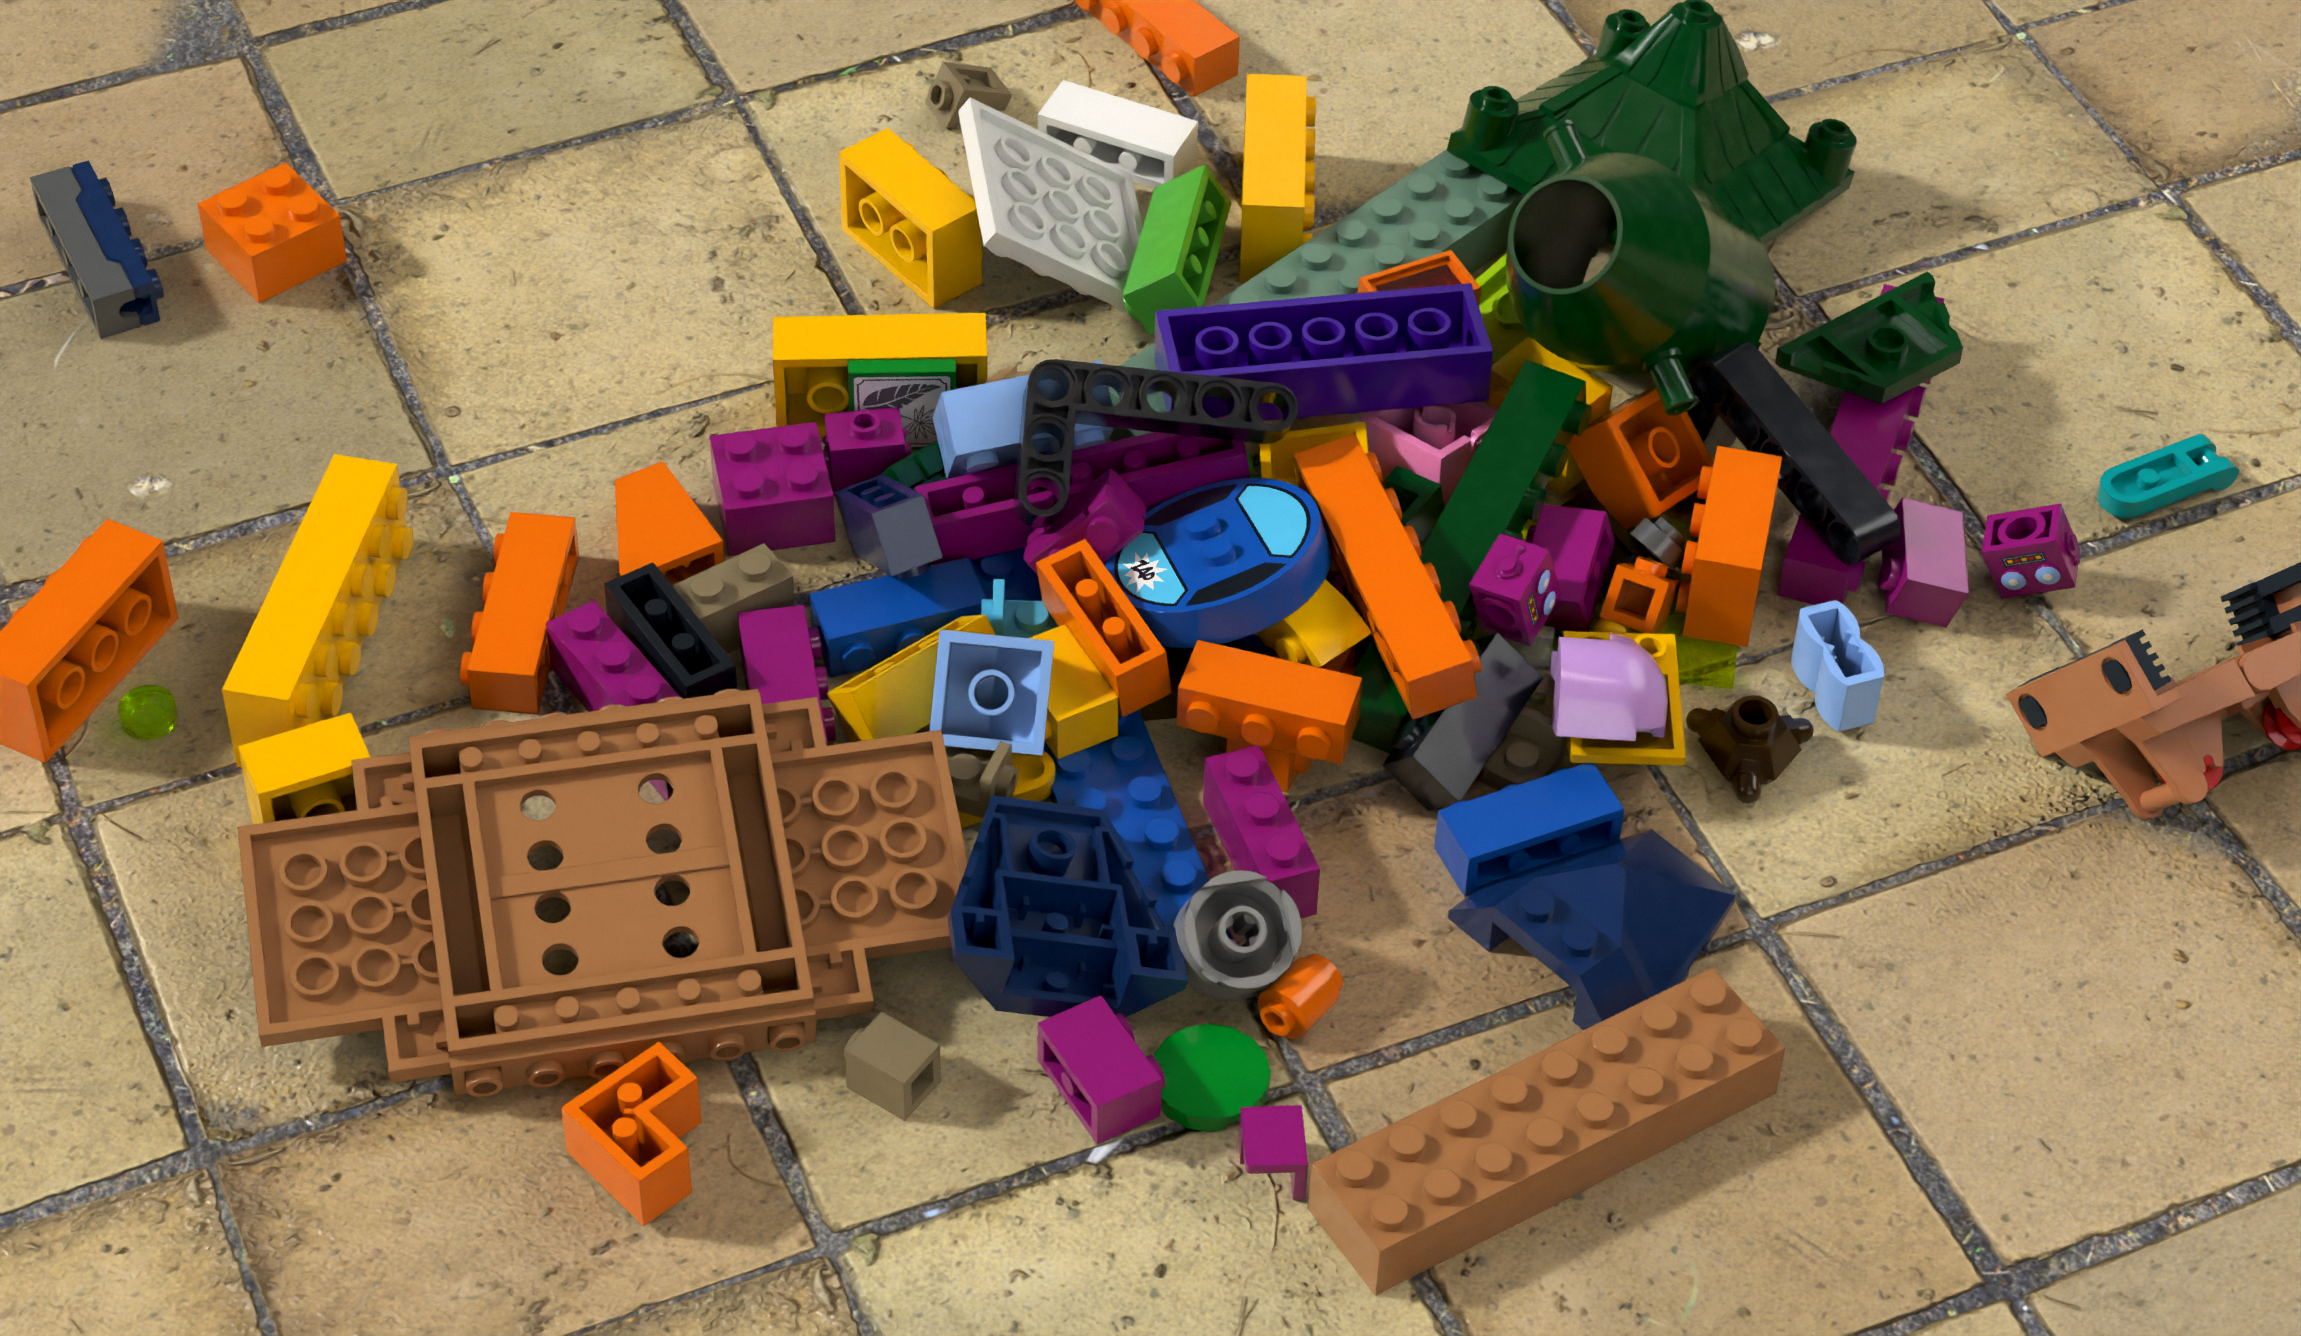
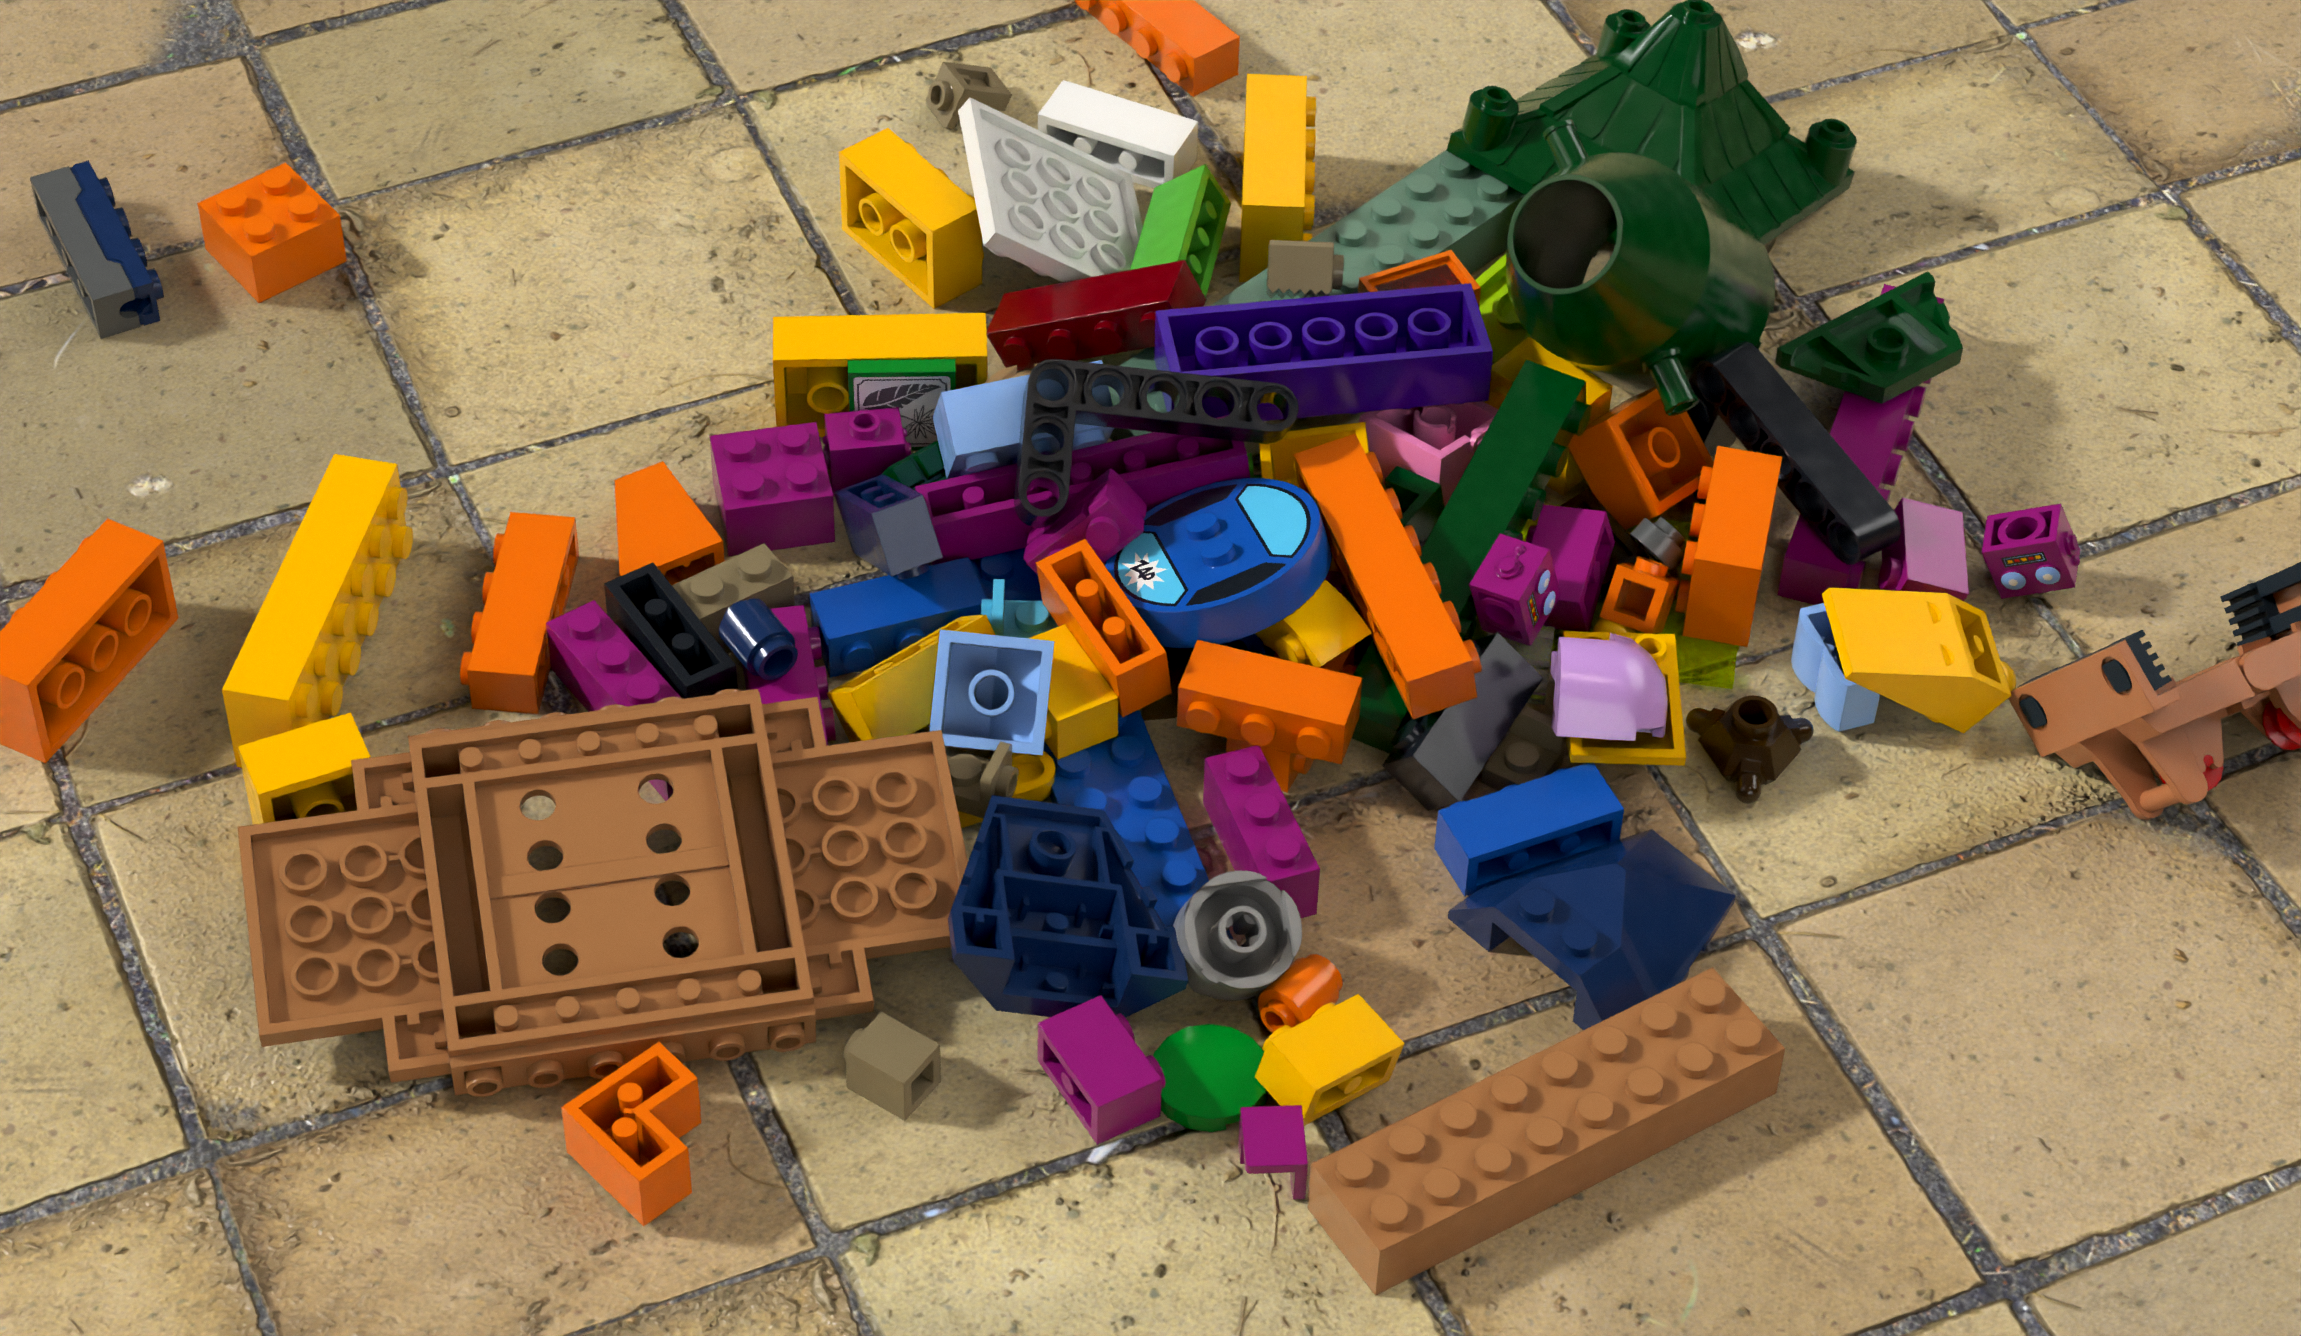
(148, 712): clear neon green tile -> none
(758, 639): none -> dark blue brick
(1089, 315): none -> dark red brick
(1303, 269): none -> dark tan brick
(1329, 1058): none -> yellow brick
(1920, 652): none -> yellow slope
(2164, 477): teal plate -> none

